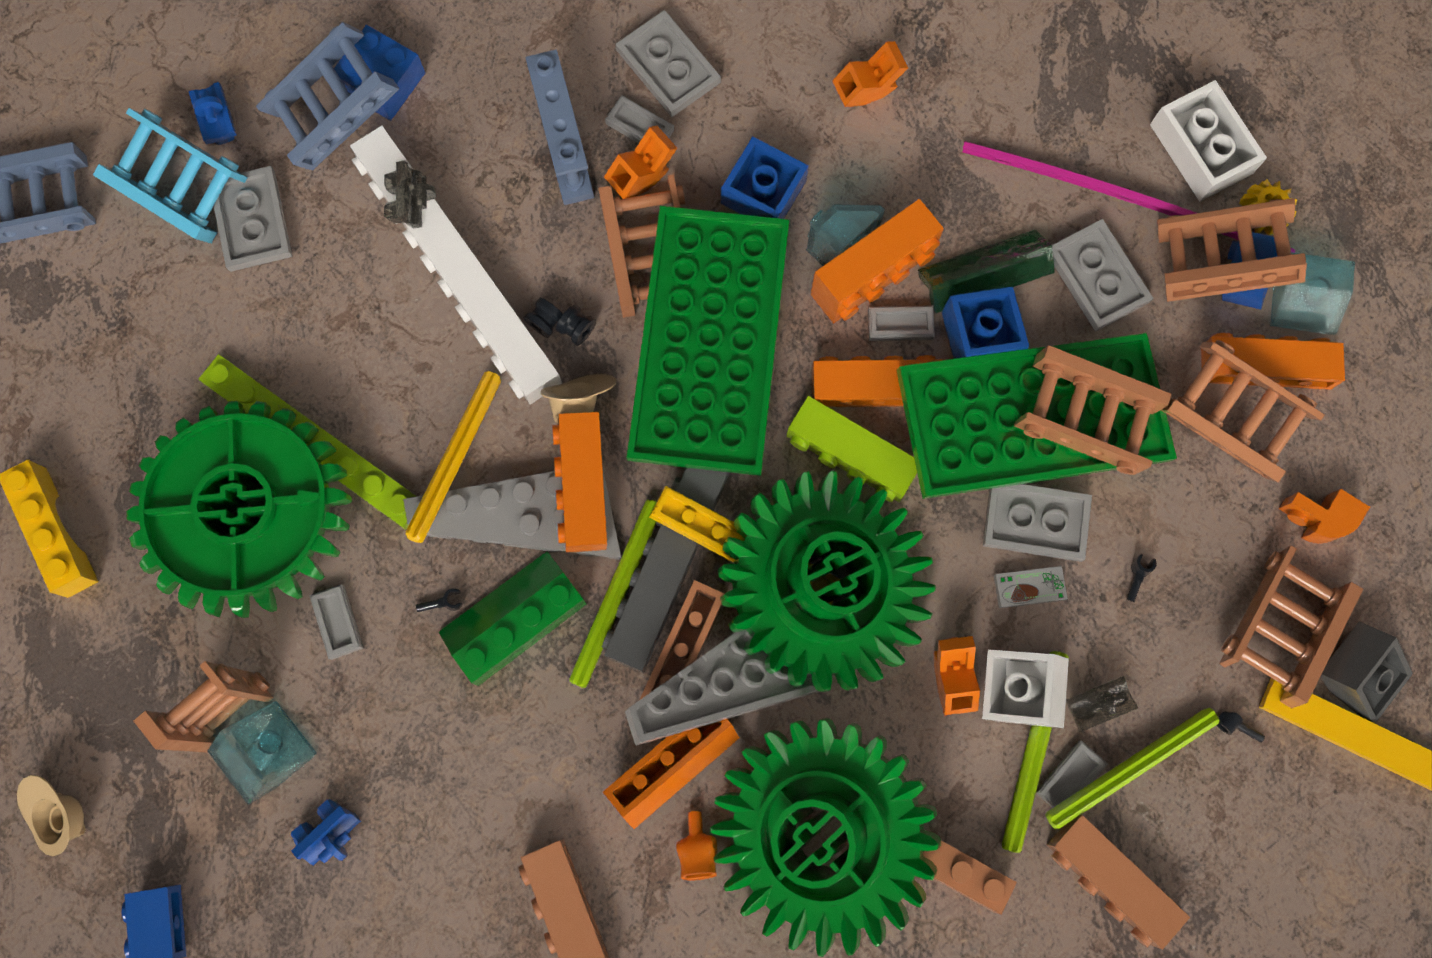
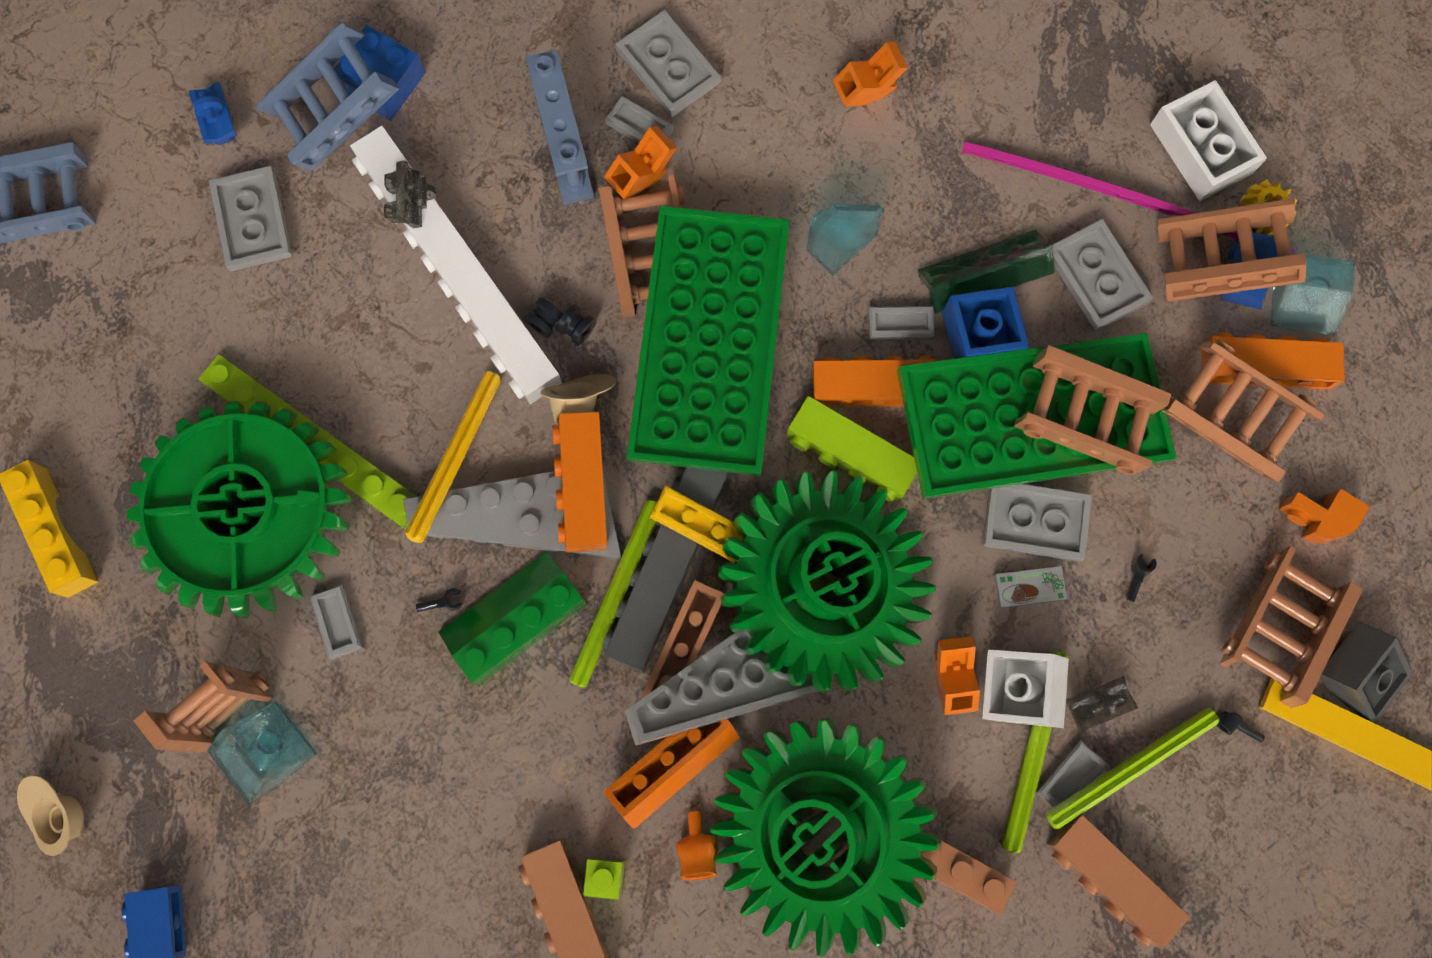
(145, 192): medium azure fence -> none
(327, 837): blue hips -> none
(604, 878): none -> lime brick
(764, 181): blue brick -> none
(876, 262): orange brick -> none

